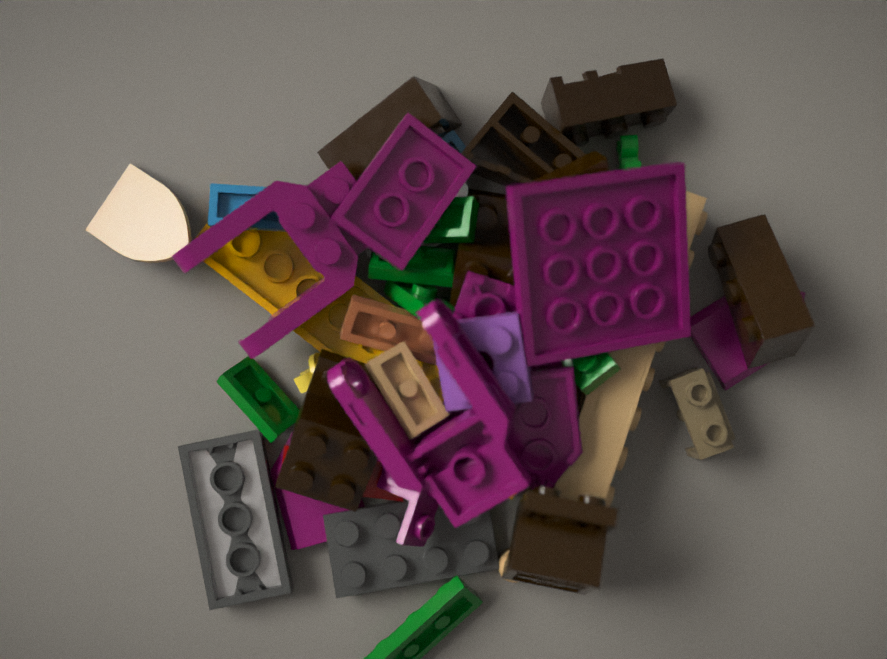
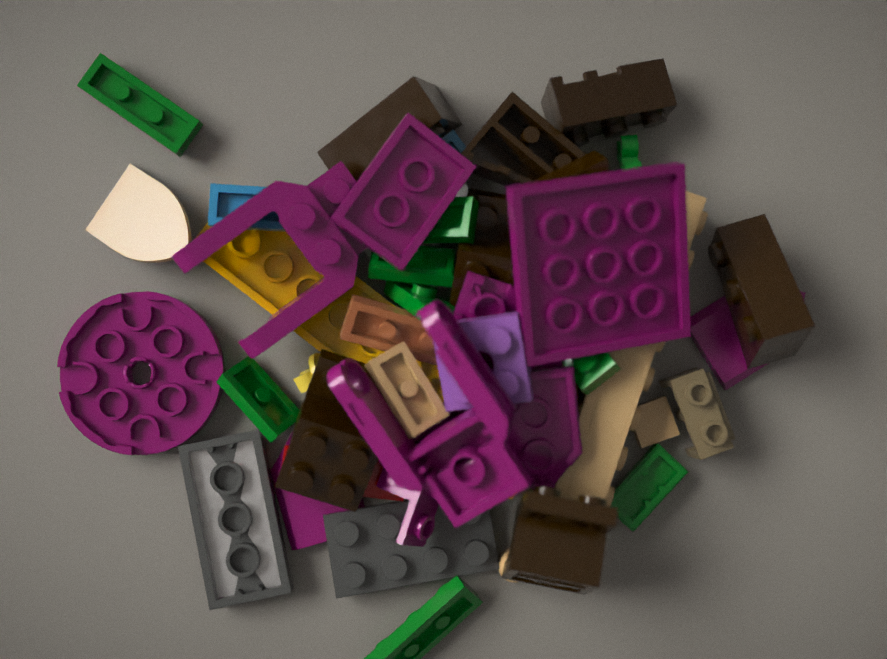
(99, 380): none -> magenta plate
(140, 105): none -> green plate
(646, 486): none -> green plate
(655, 422): none -> tan tile

